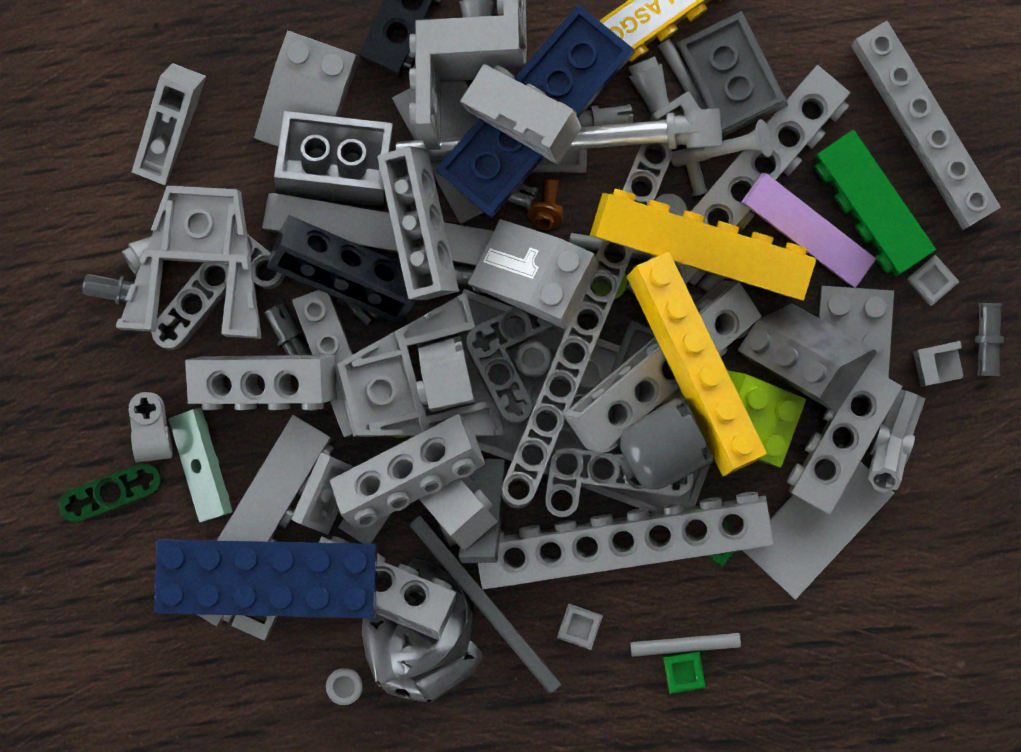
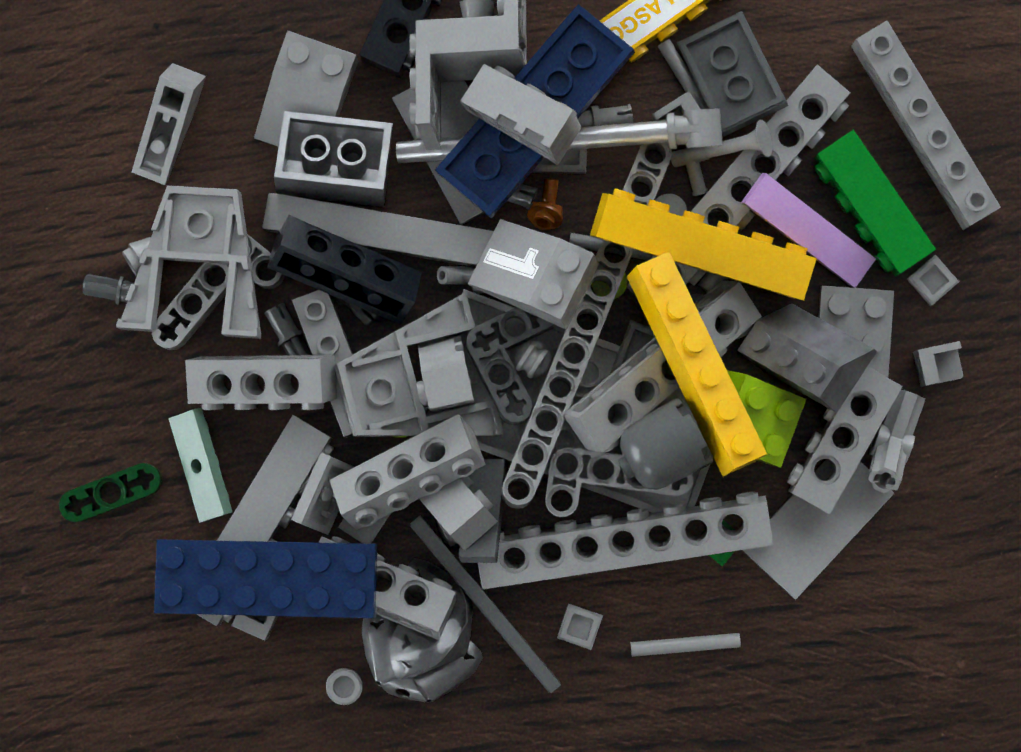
(149, 436): light grey piece -> none
(417, 223): light grey brick -> none
(531, 359): none -> light grey bush
(650, 83): light grey cone -> none
(684, 672): green tile -> none
(989, 339): dark grey pin -> none

